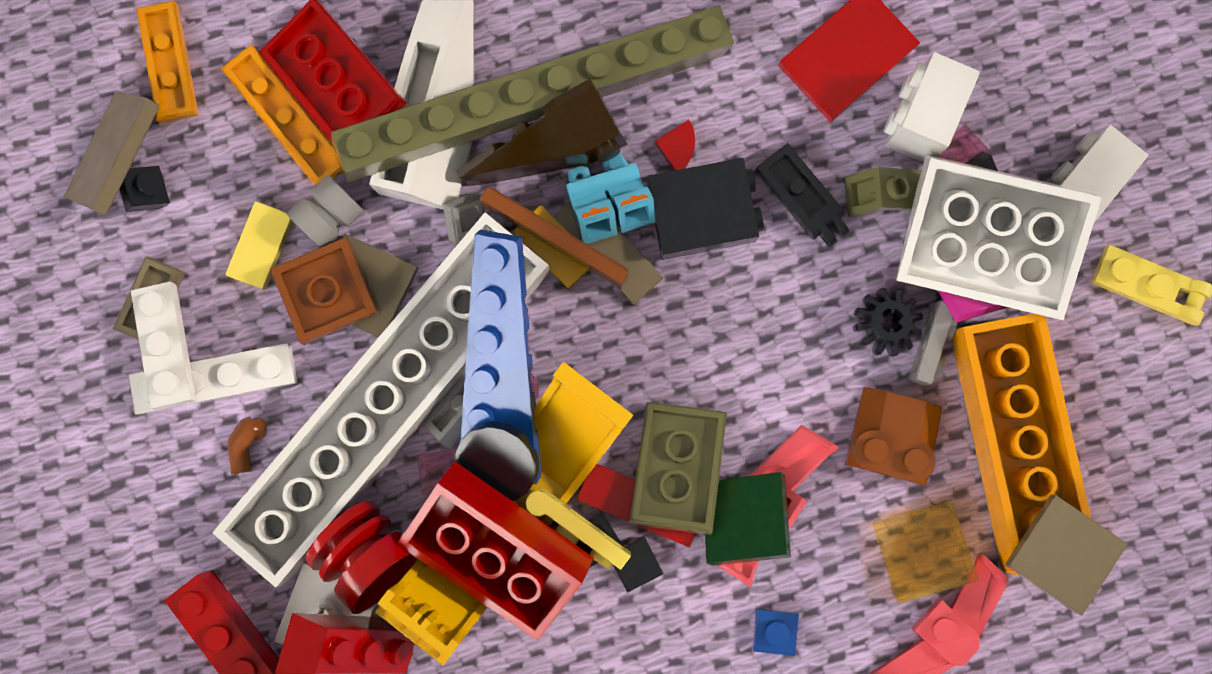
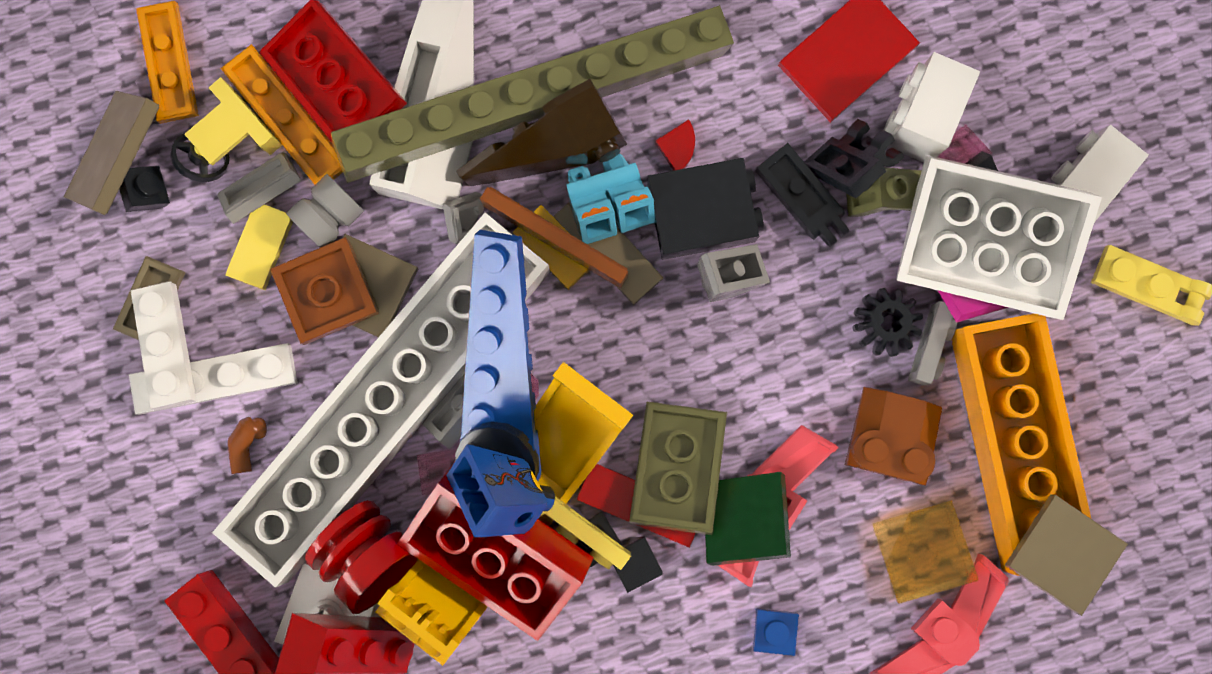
(220, 133): none -> light yellow piece
(258, 187): none -> light grey tile
(497, 492): none -> blue torso
(732, 272): none -> light grey slope
(854, 163): none -> black plate

